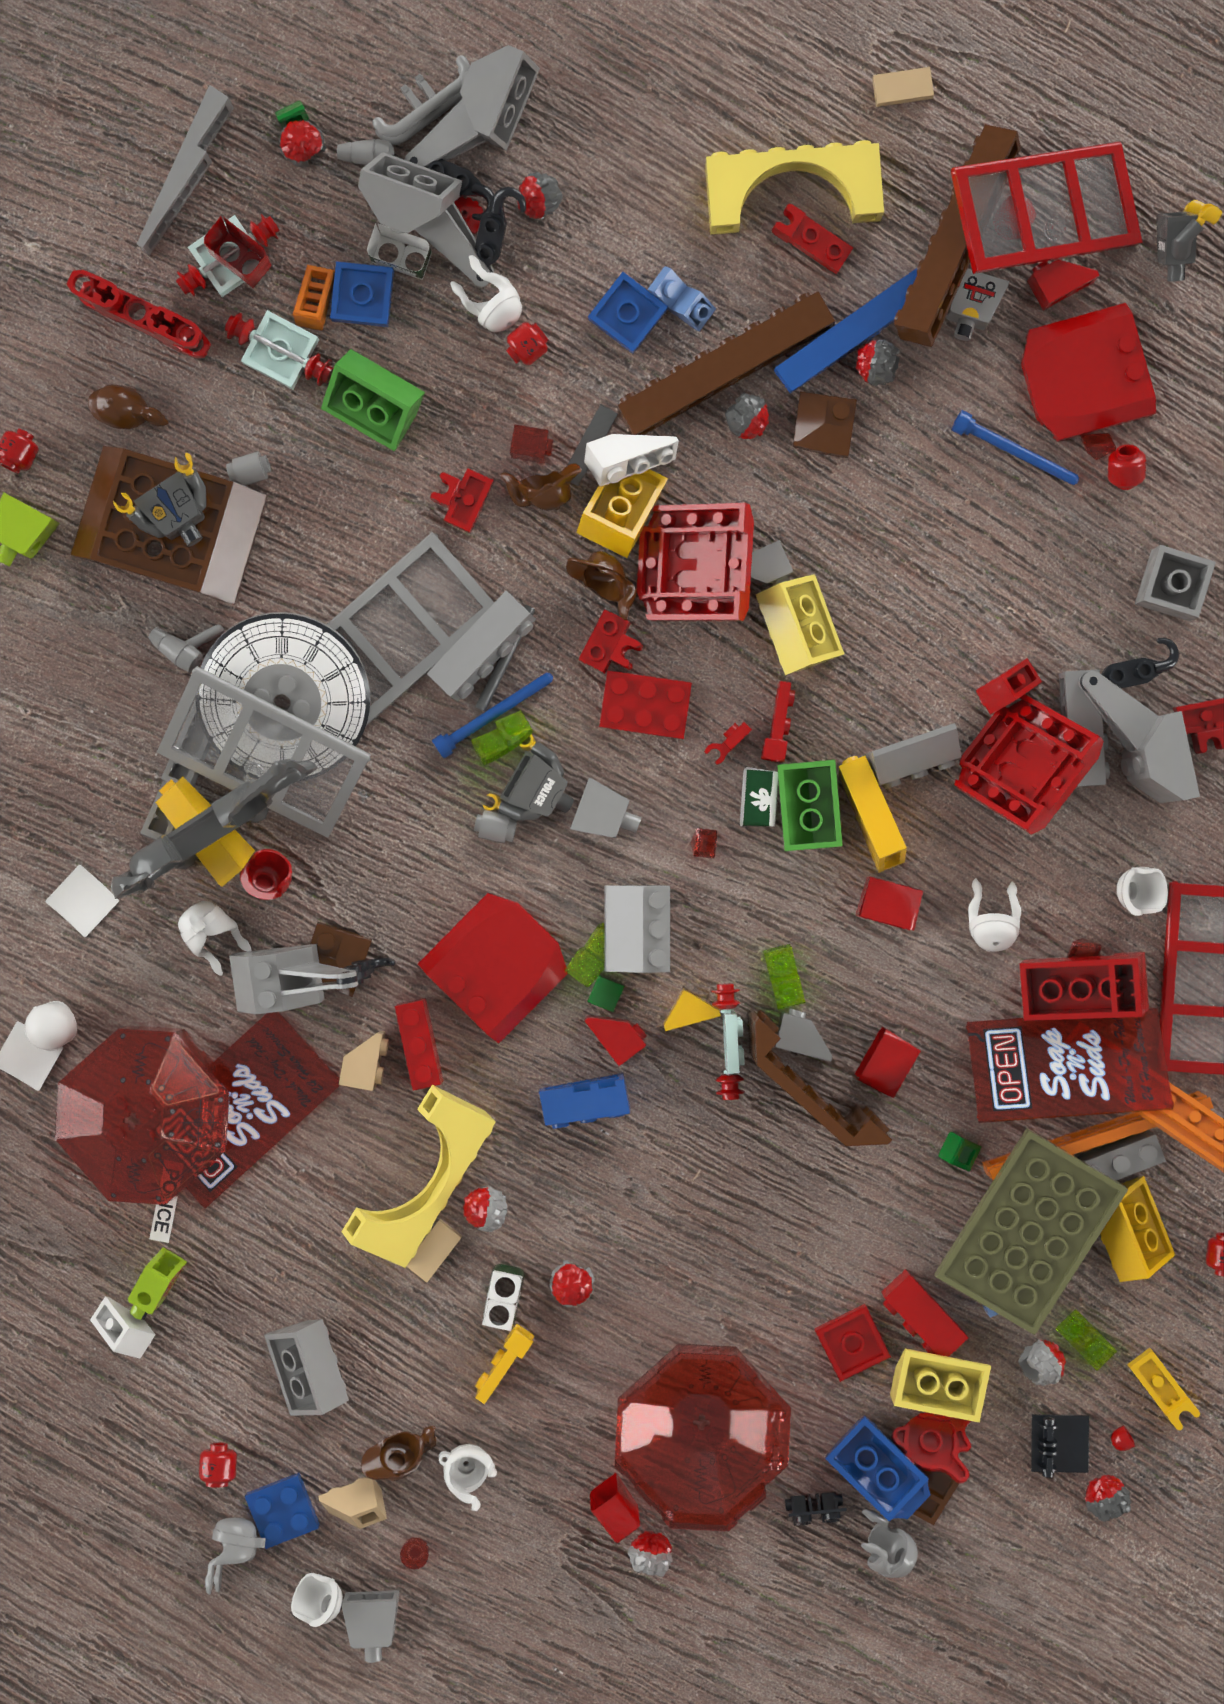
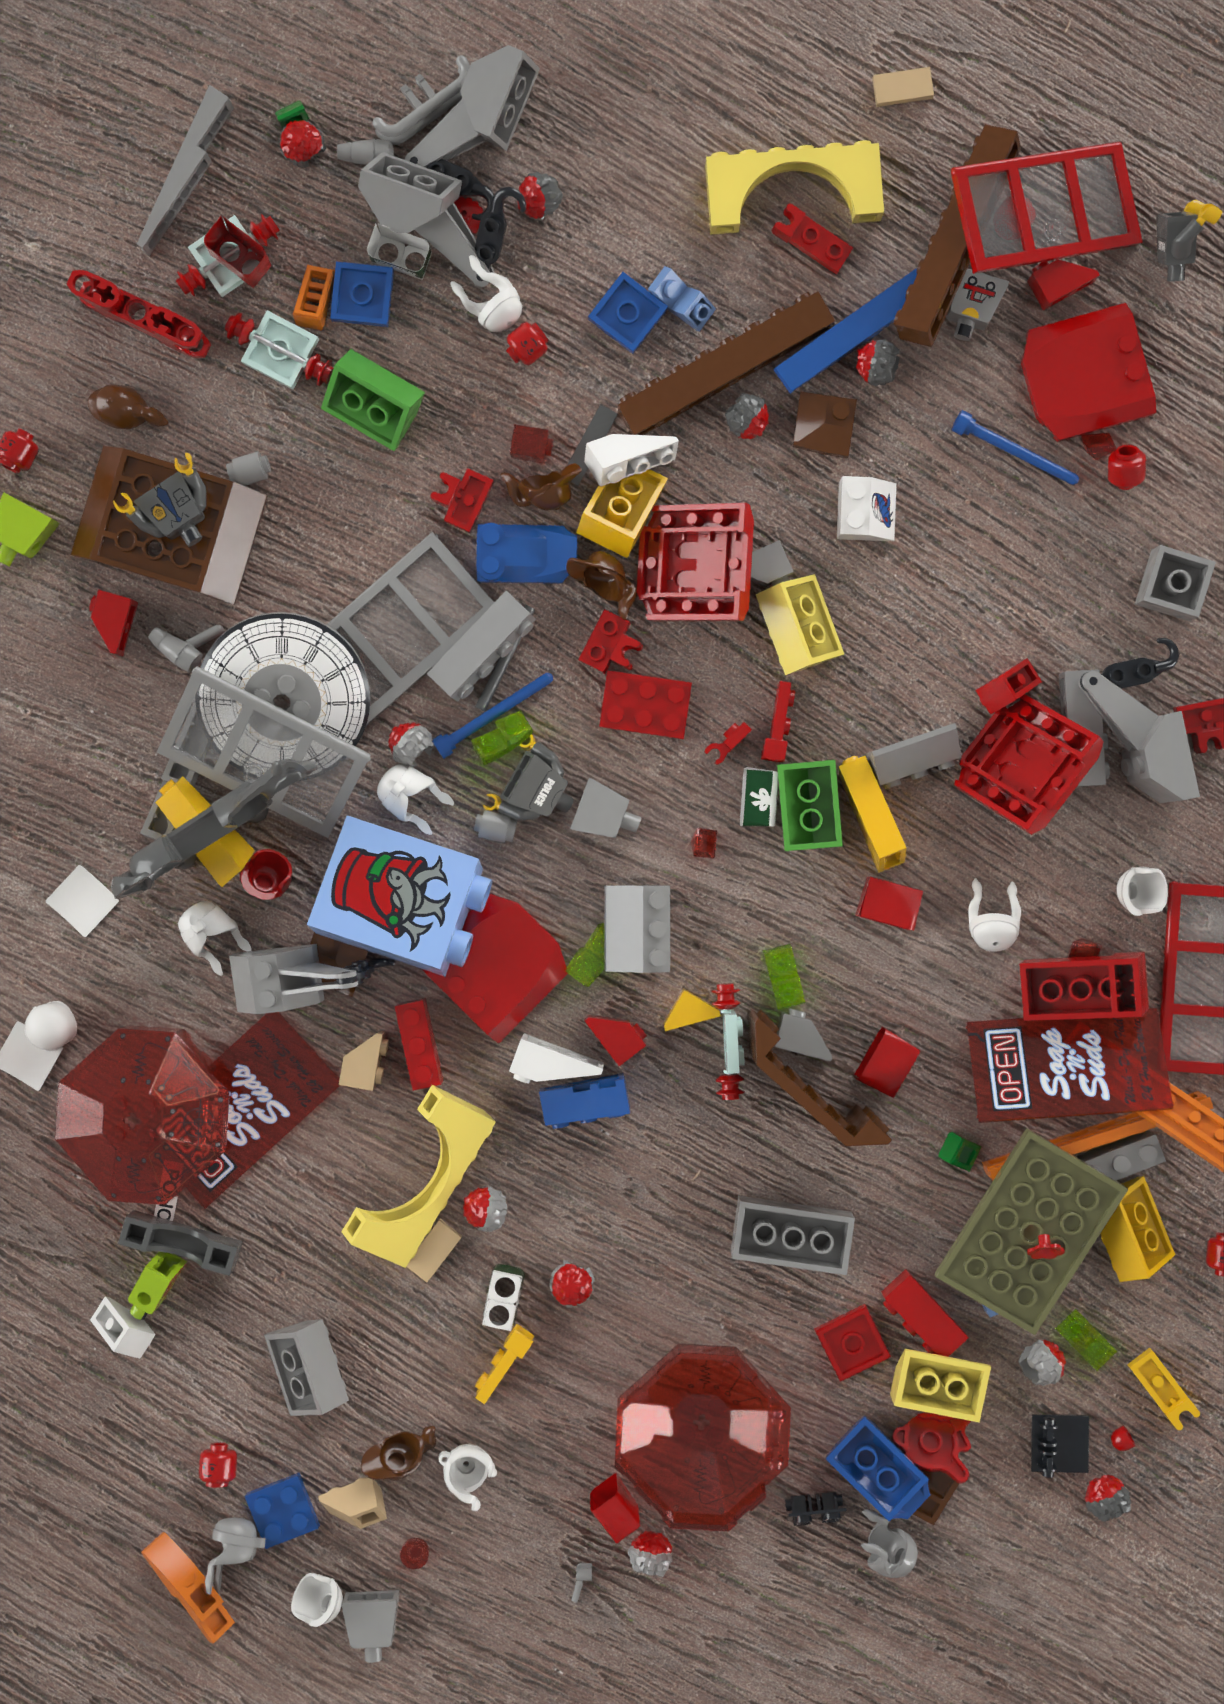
(113, 619): none -> red slope
(158, 1234): none -> dark grey arch
(188, 1585): none -> orange slope
(399, 897): none -> light blue brick
(403, 782): none -> white hair
(408, 743): none -> light grey piece
(523, 553): none -> blue slope
(546, 1061): none -> white slope
(583, 1573): none -> light grey hand
(605, 993): green slope -> none
(792, 1235): none -> light grey brick
(866, 509): none -> white slope
(1045, 1249): none -> red plant

